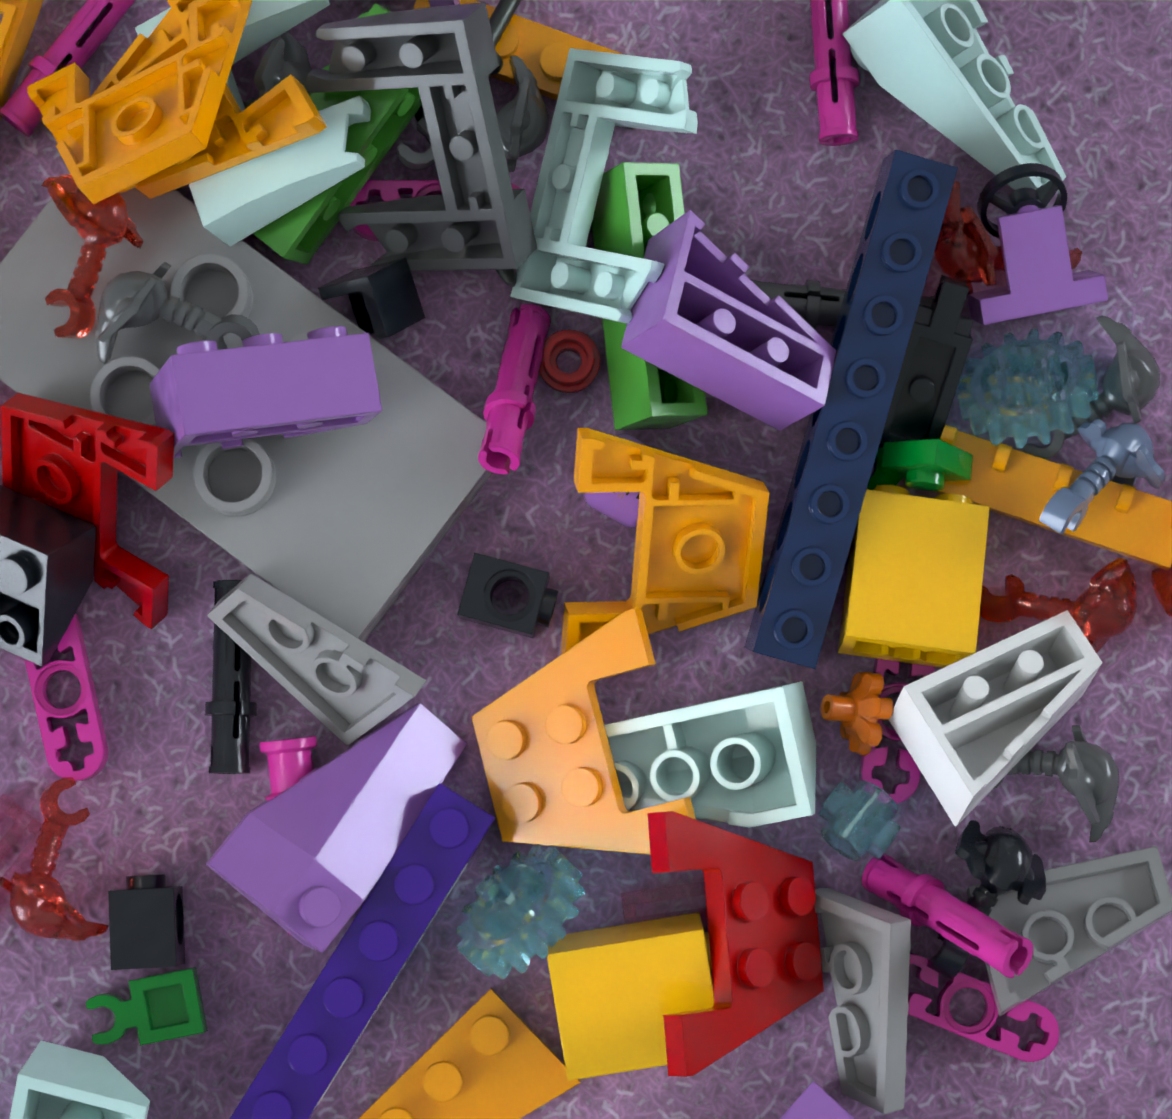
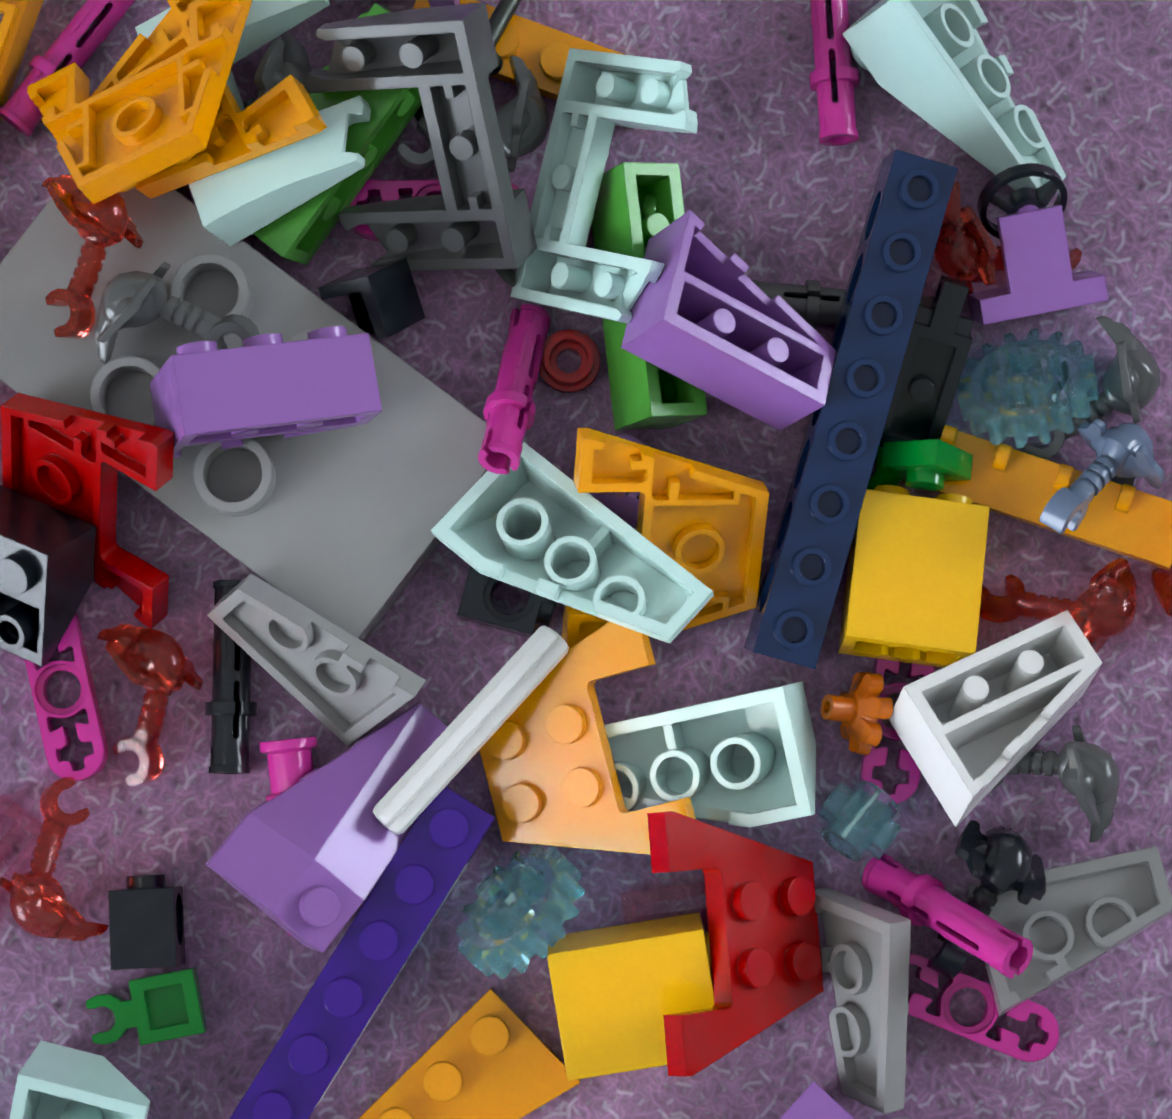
(160, 667): none -> clear red piece
(470, 730): none -> white axle
(570, 549): none -> light aqua wedge

